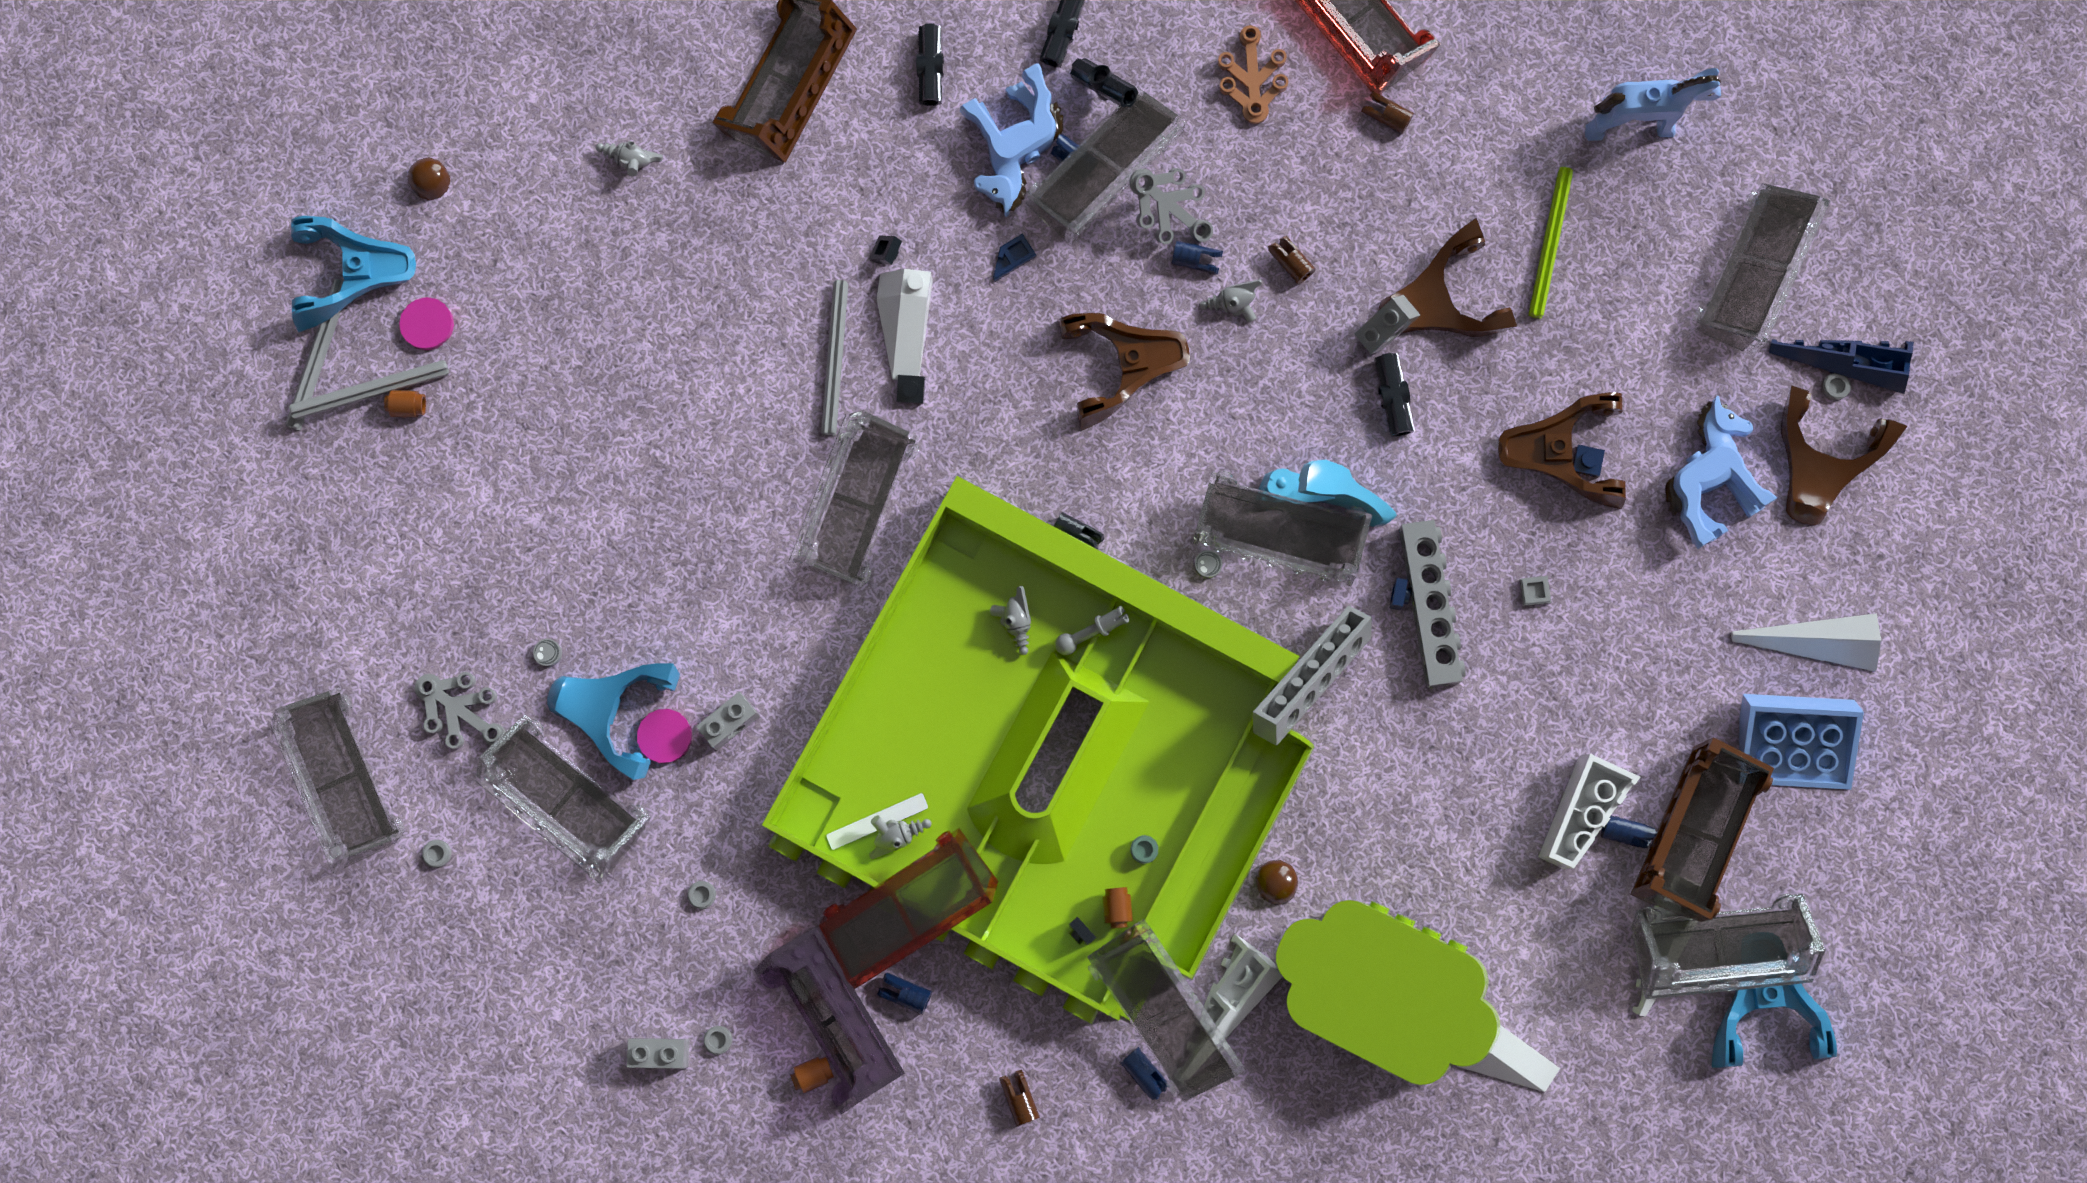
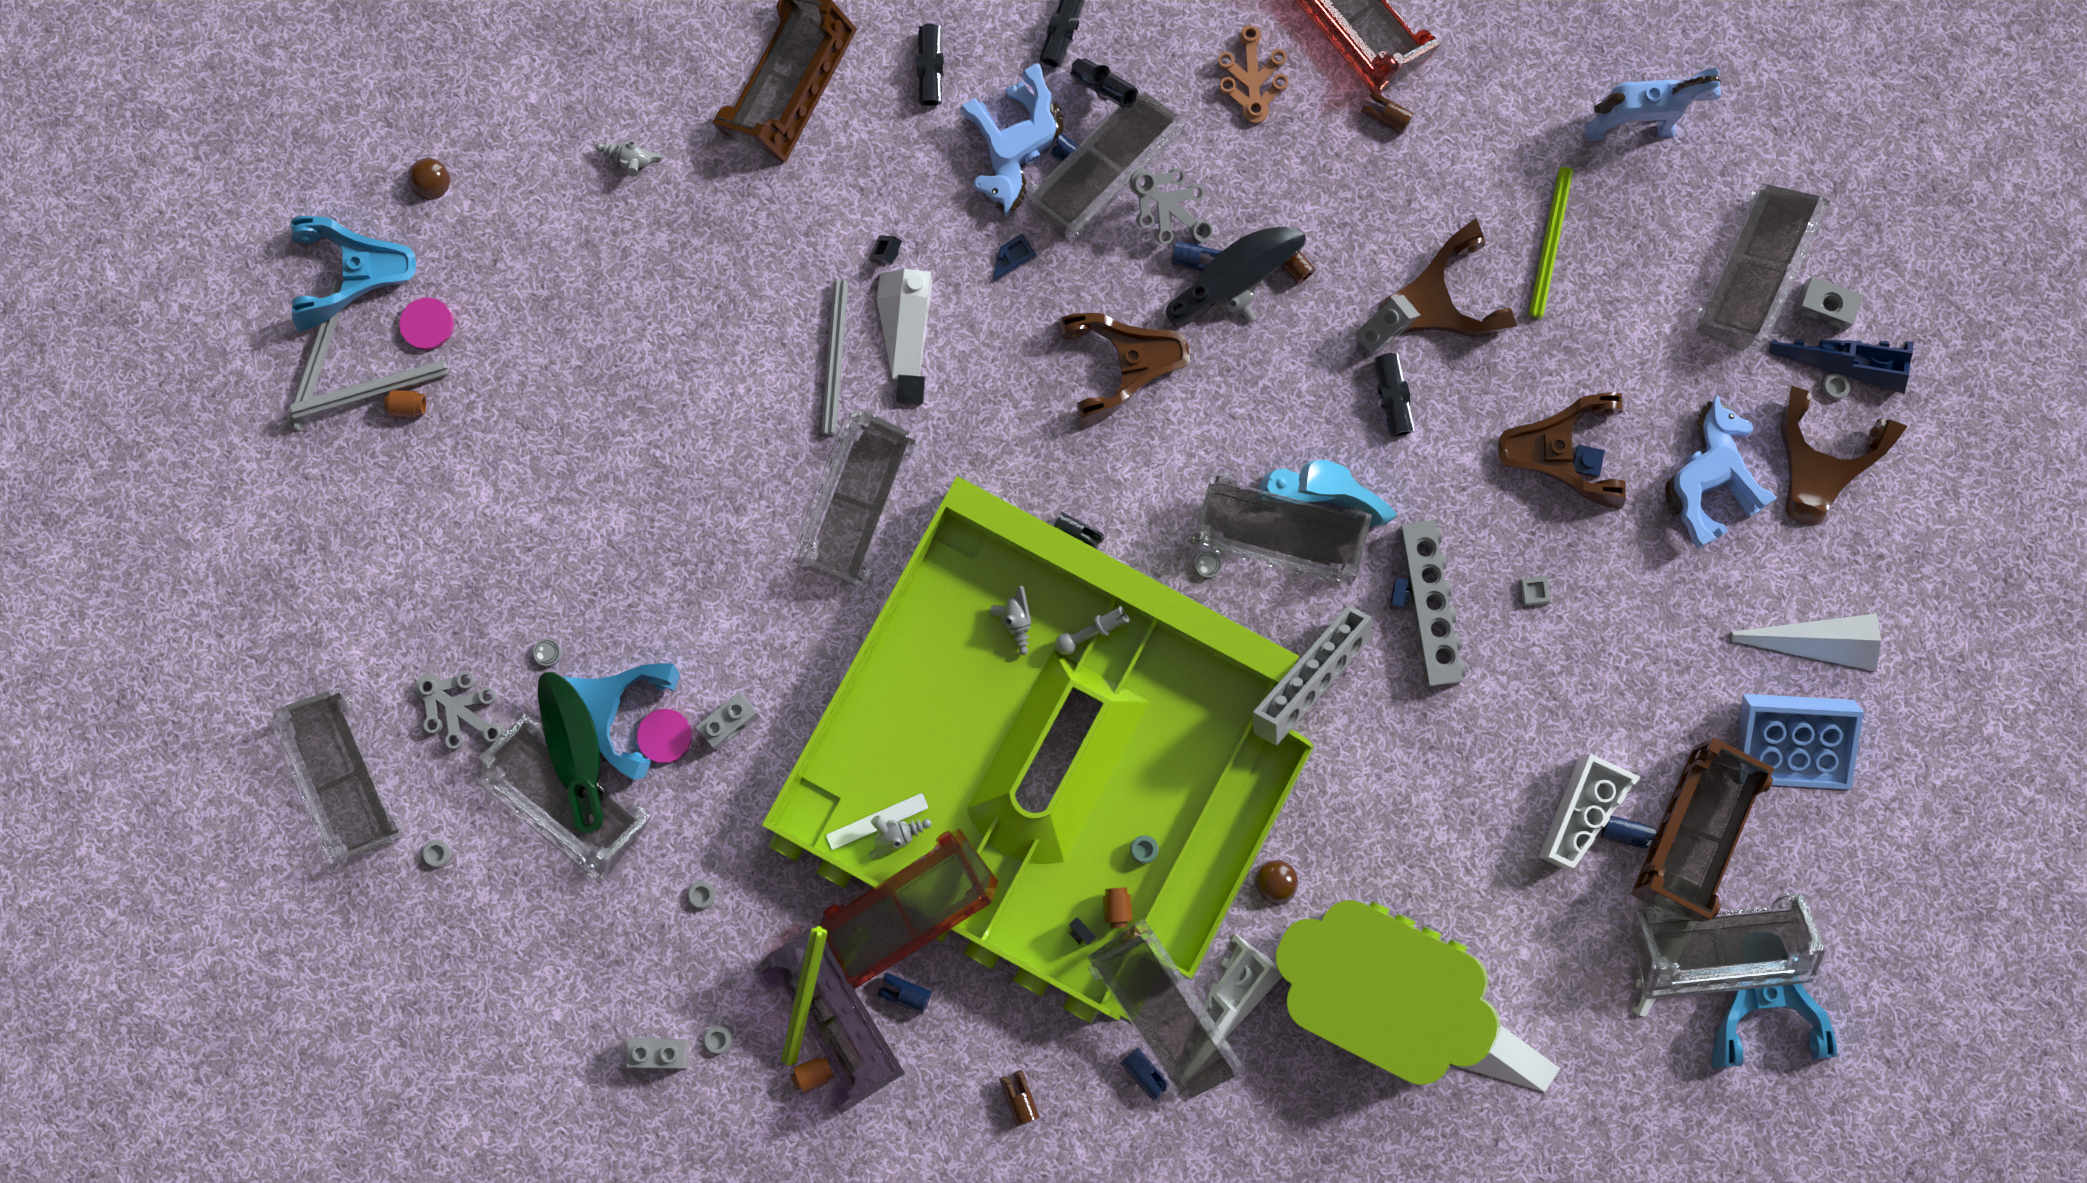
(572, 747): none -> dark green plant
(804, 995): none -> lime axle
(1236, 271): none -> black plant
(1843, 301): none -> light grey brick

